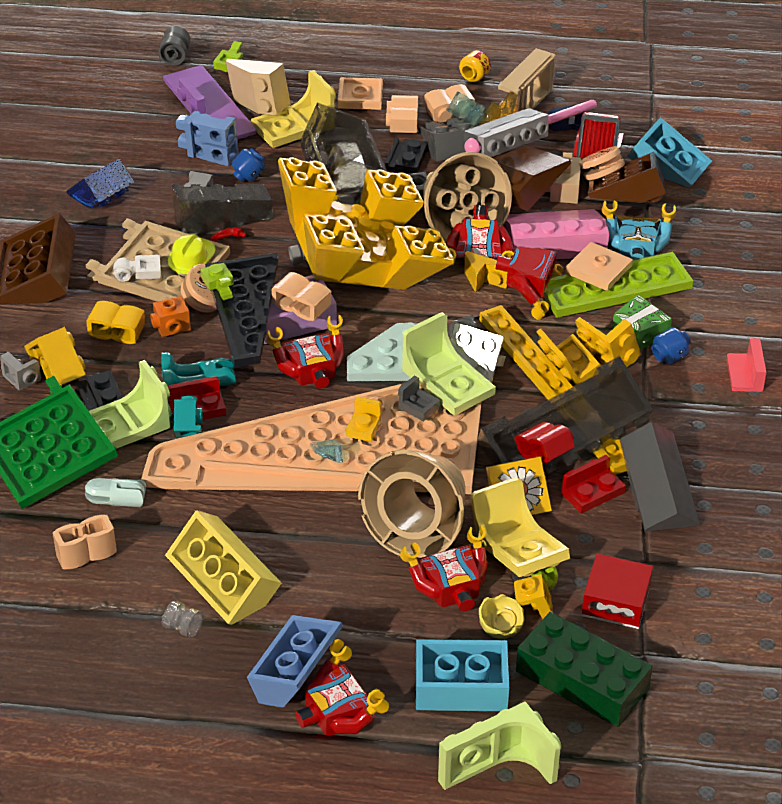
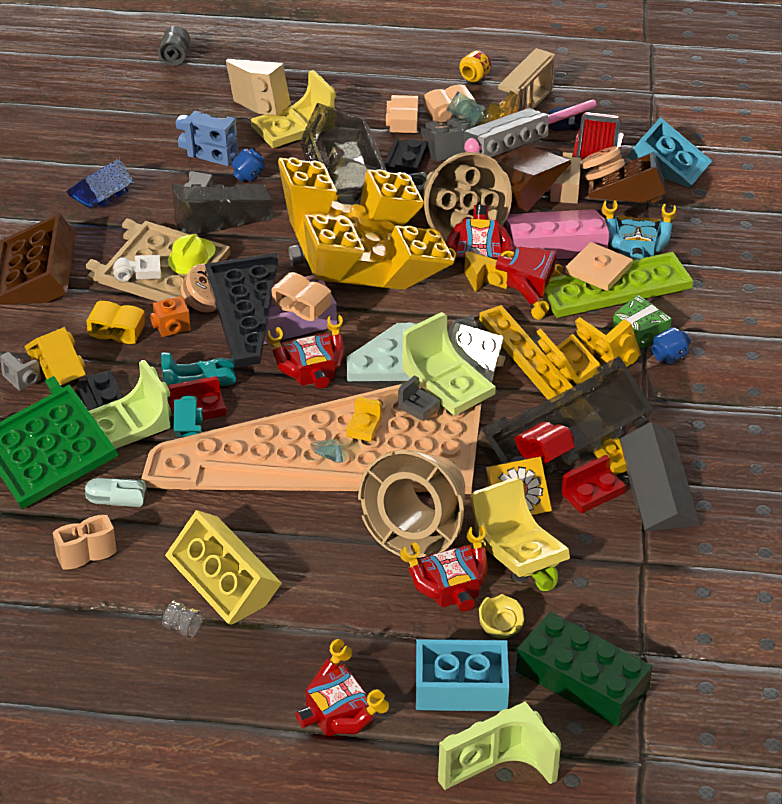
(202, 93): medium lavender bracket -> none
(218, 277): lime plate -> none
(233, 53): lime plate -> none
(236, 231): red piece -> none
(291, 659): medium blue slope -> none
(360, 93): light nougat plate -> none
(534, 592): yellow bracket -> none
(617, 591): red piece -> none
(747, 370): coral panel -> none

